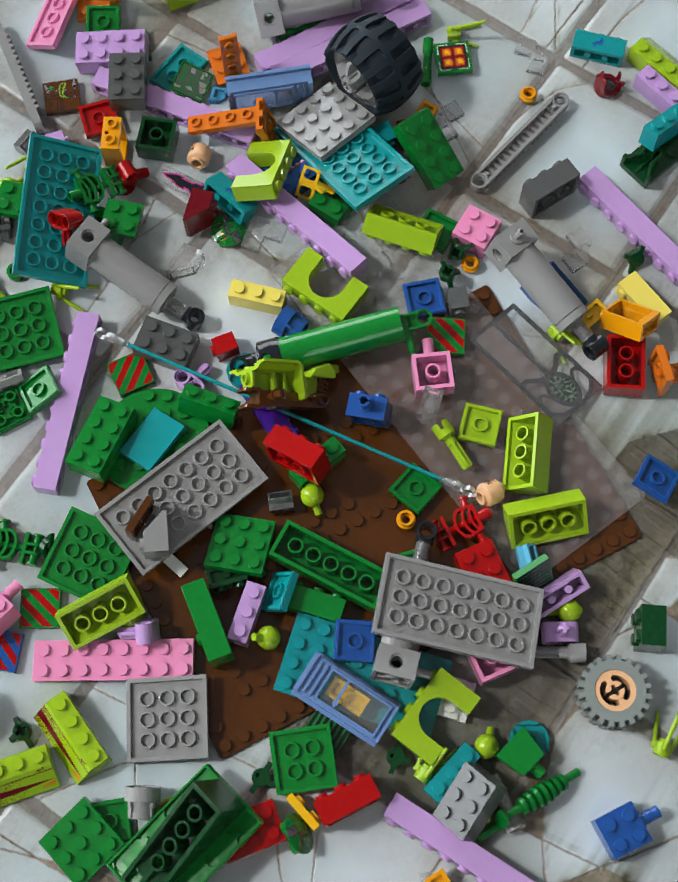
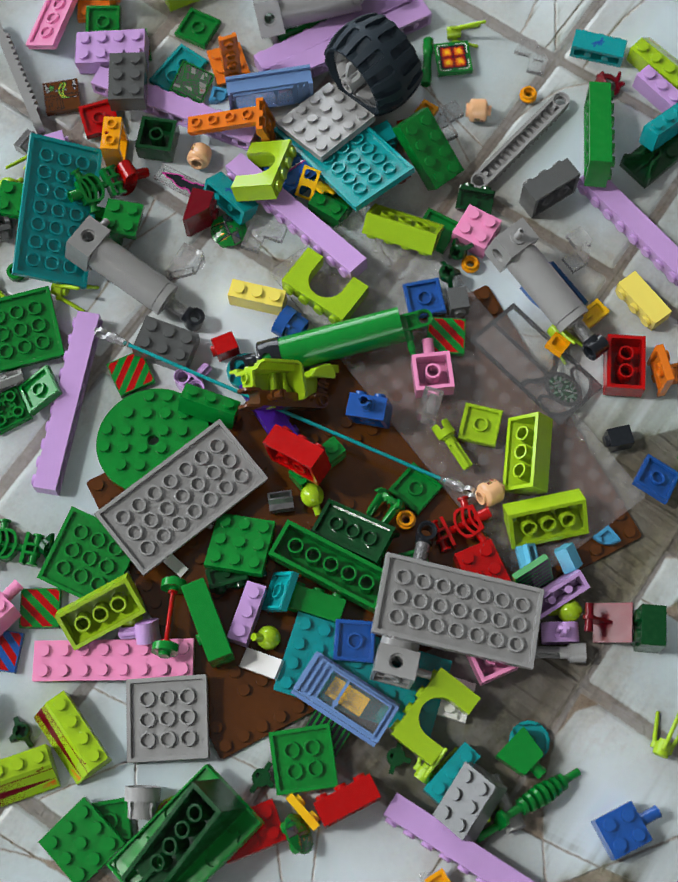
(65, 220): red beam -> none
(102, 439): green brick -> none
(140, 518): reddish brown tile -> none
(152, 440): teal tile -> none
(155, 538): light grey slope -> none
(166, 648): none -> green axle
(197, 28): none -> green tile
(261, 663): none -> white tile
(355, 531): none -> dark green plate
(383, 495): none -> green piece
(478, 110): none -> light nougat head
(478, 197): none -> dark green bracket
(486, 744): lime piece -> none
(557, 344): none -> light orange plate
(568, 557): none -> medium azure piece
(598, 134): none -> green brick
(607, 536): none -> dark azure tile
(610, 622): none -> plate
(618, 438): none -> black brick
(626, 711): light grey wheel -> none
(629, 319): light orange window -> none
(635, 258): dark green piece -> none

